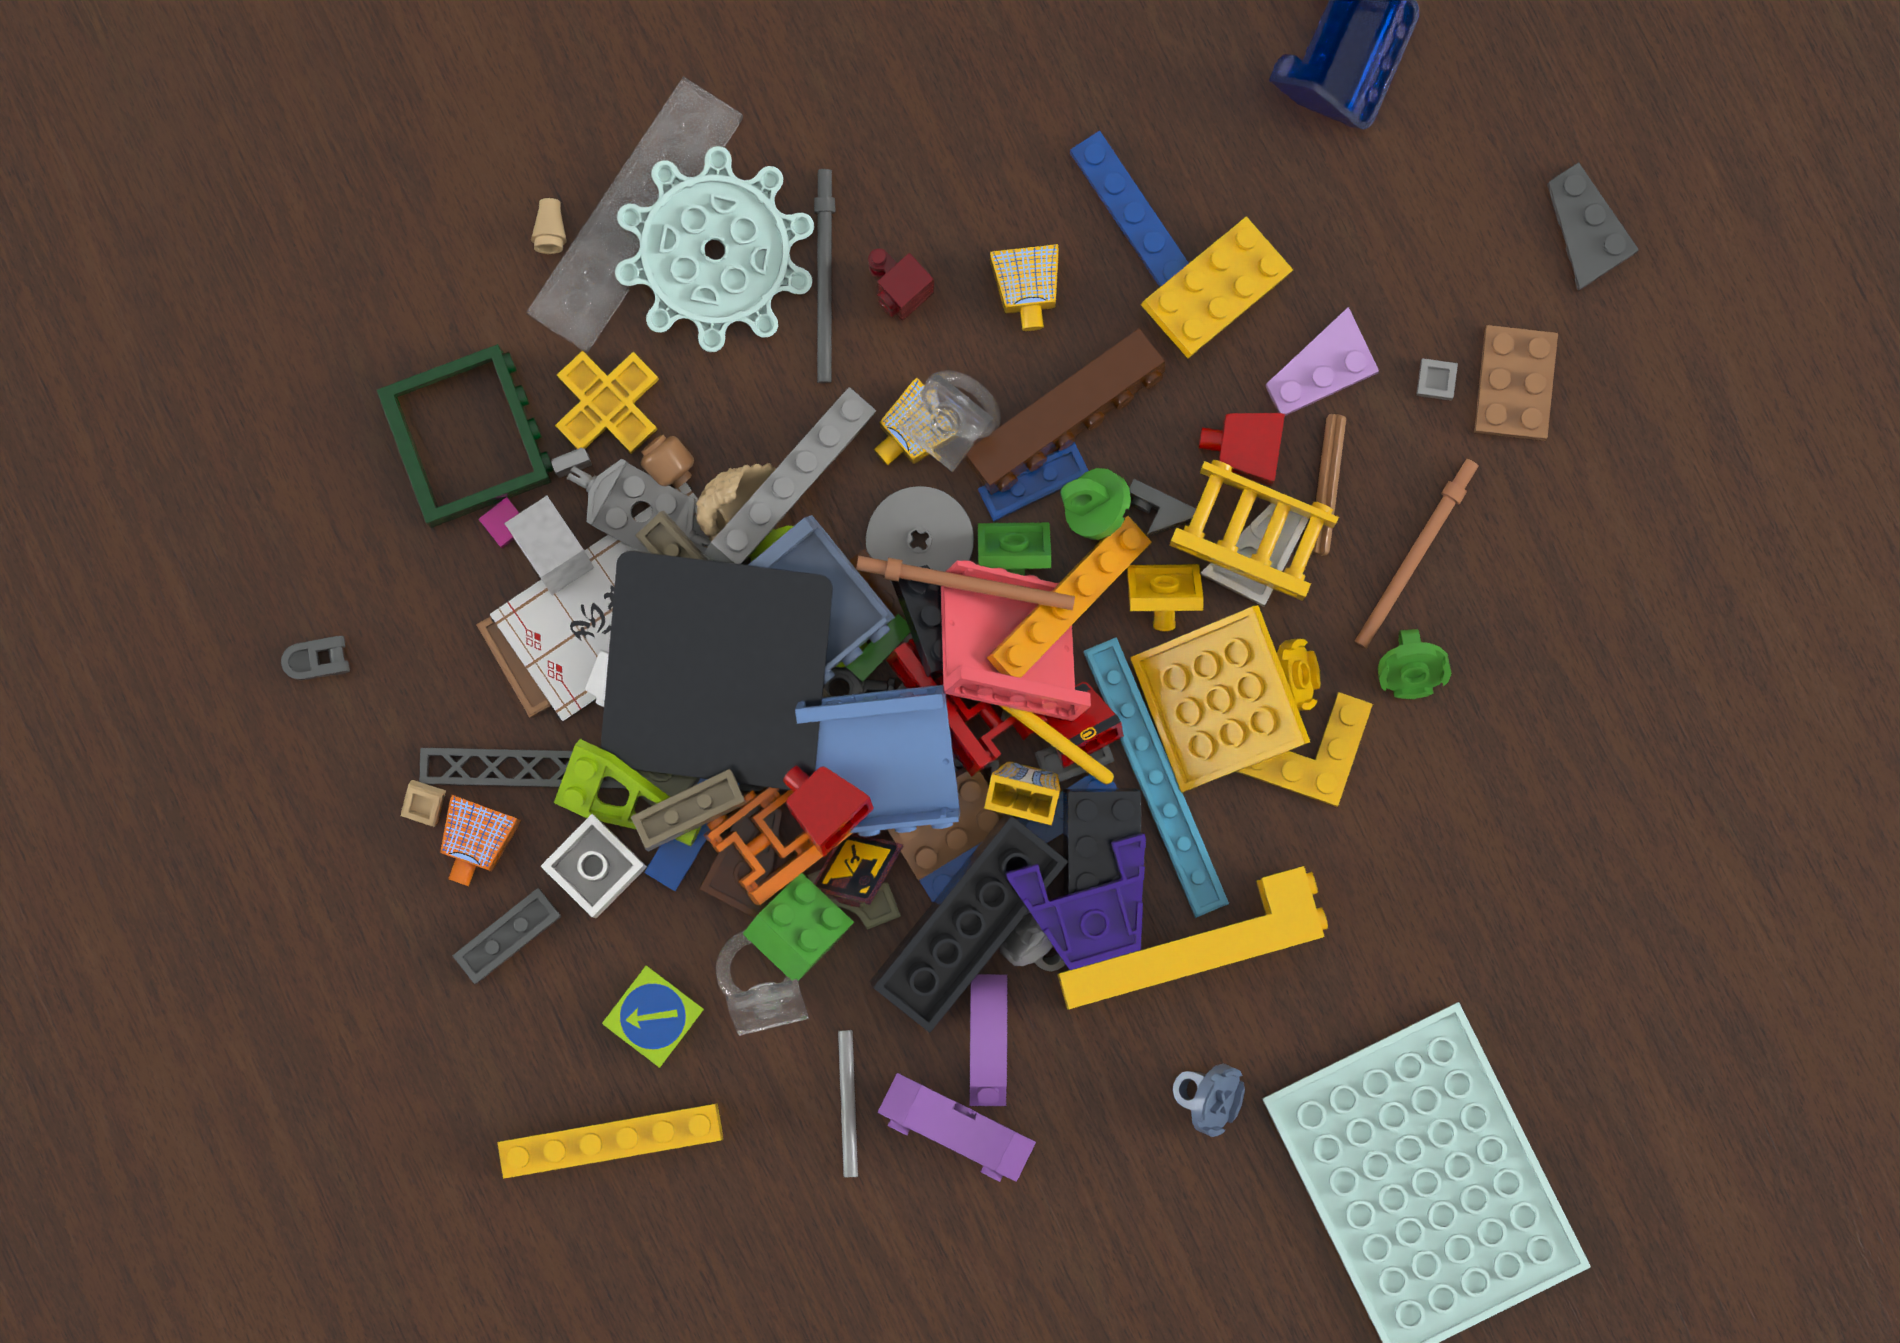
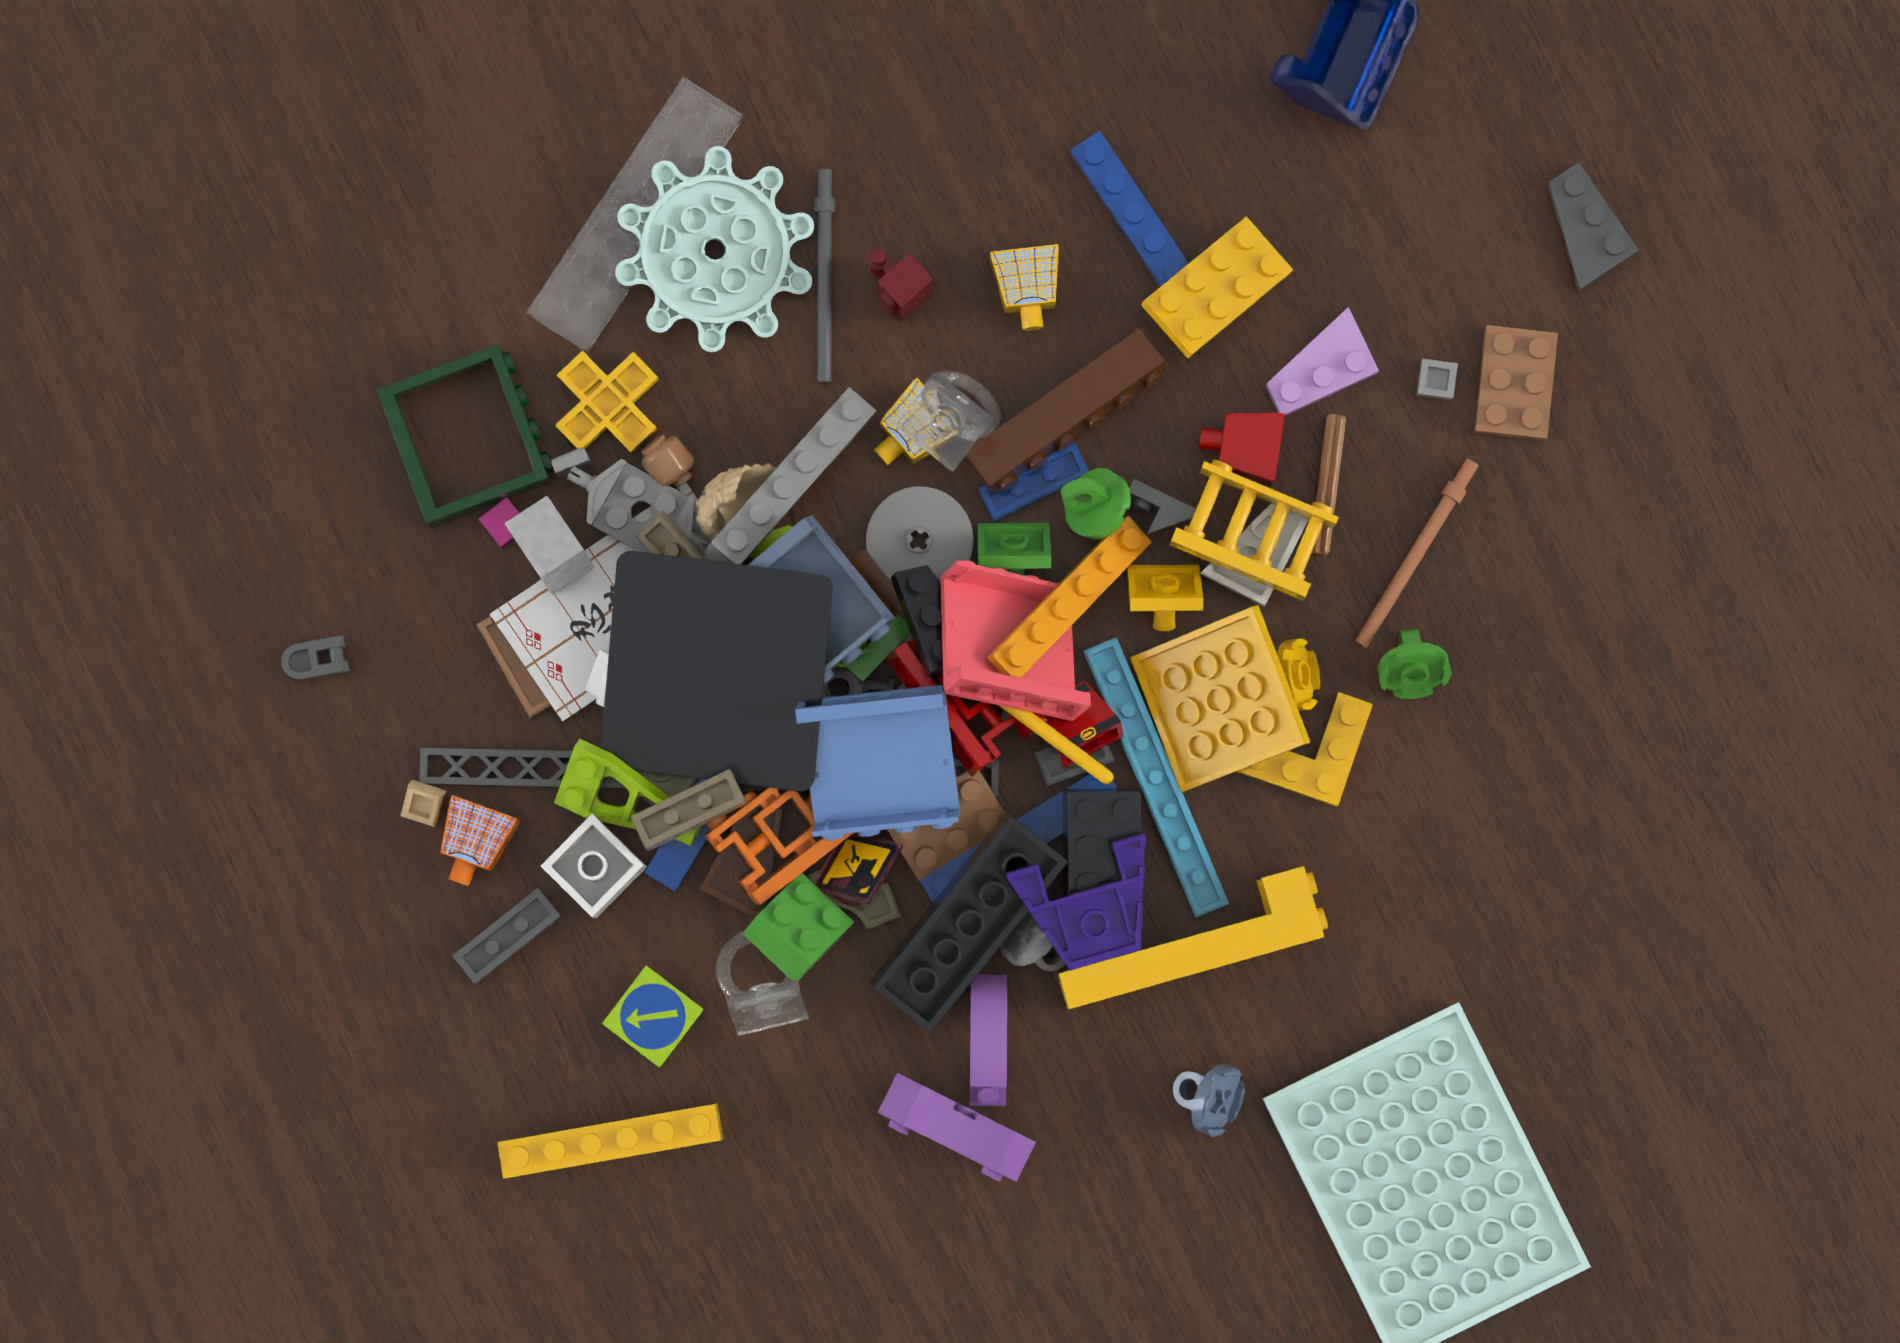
(549, 228): tan cone -> none
(825, 806): red torso -> none
(848, 1109): light grey bar -> none
(894, 569): nougat bar -> none
(1024, 792): yellow torso -> none

